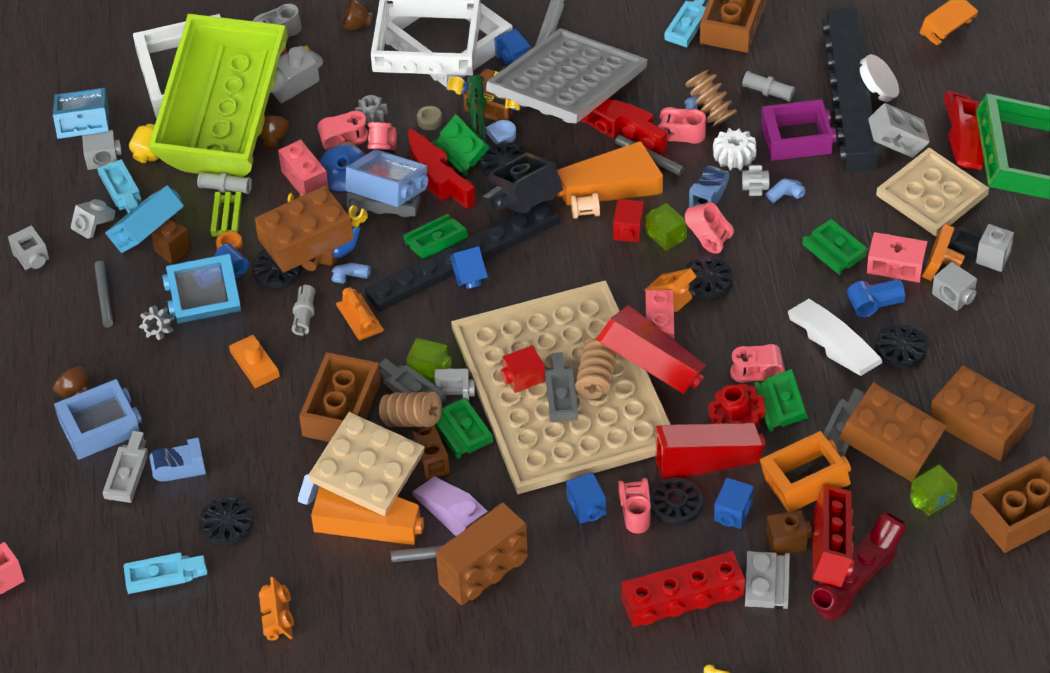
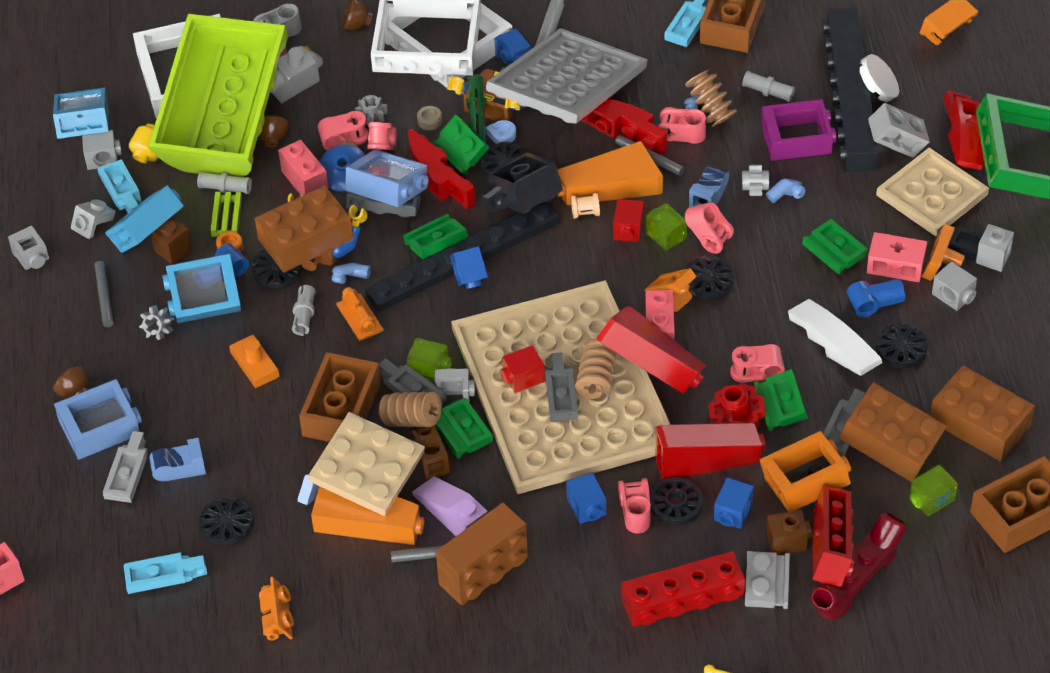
(734, 149): white gear -> none

